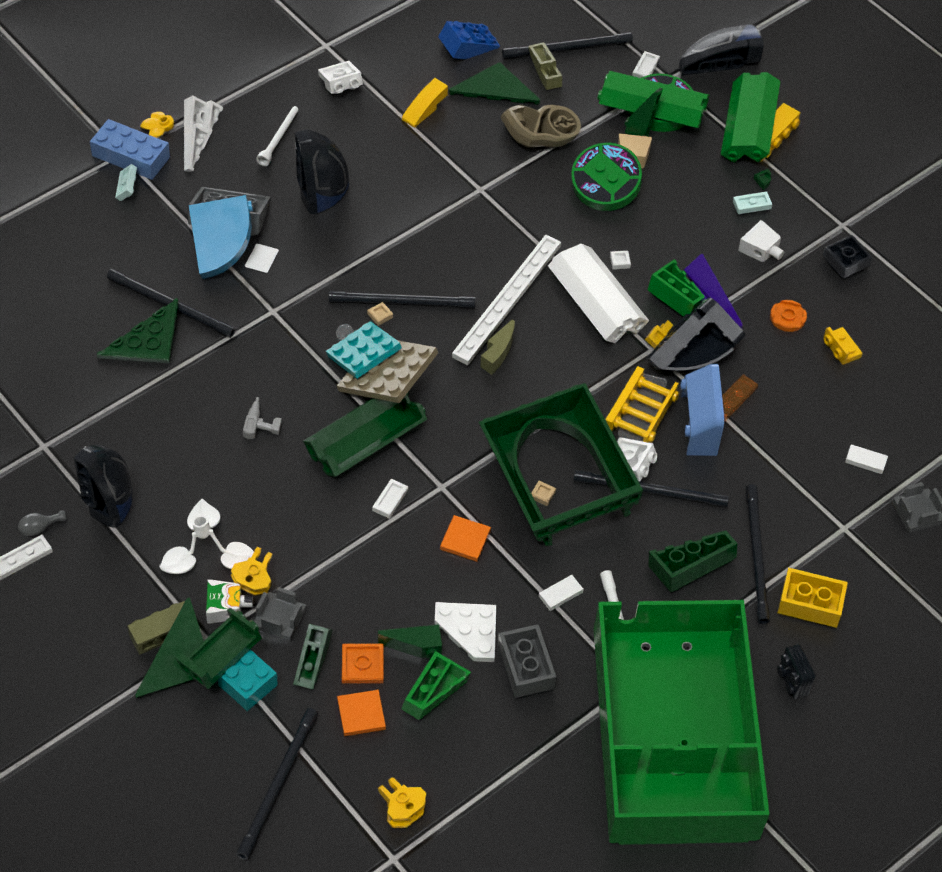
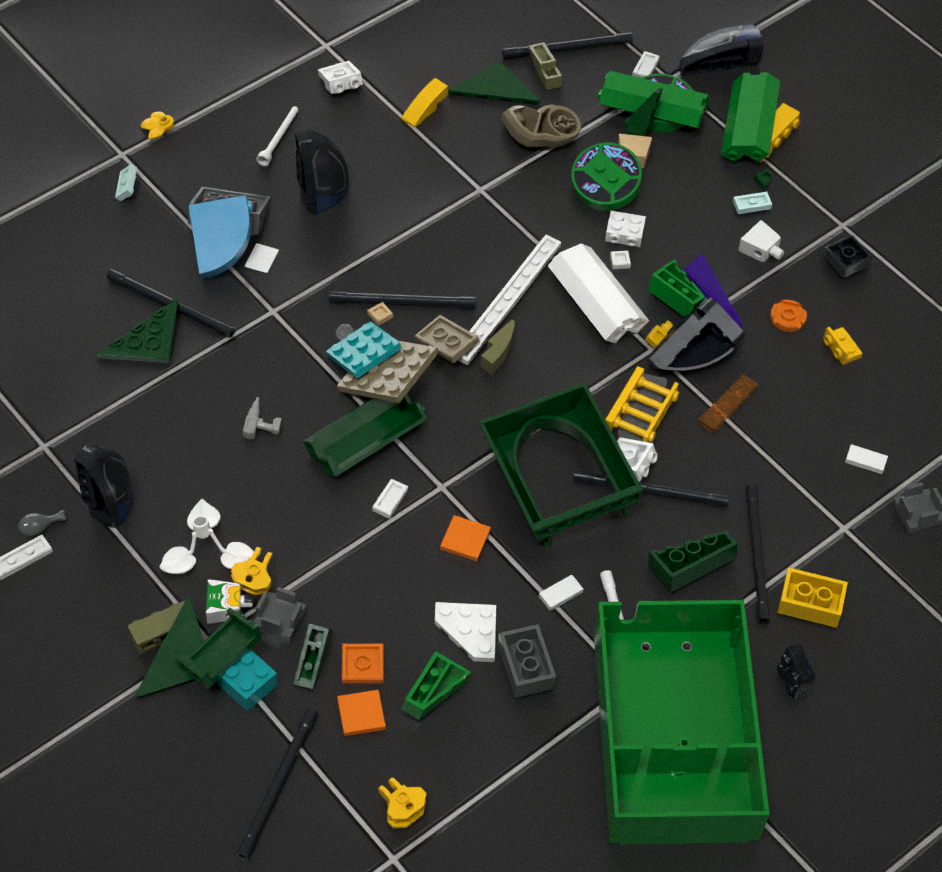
(128, 146): medium blue brick -> none
(198, 125): white wedge -> none
(416, 641): dark green slope -> none
(448, 338): none -> dark tan tile
(467, 39): blue slope -> none
(543, 493): tan tile -> none
(625, 228): none -> white plate
(705, 410): medium blue windscreen -> none

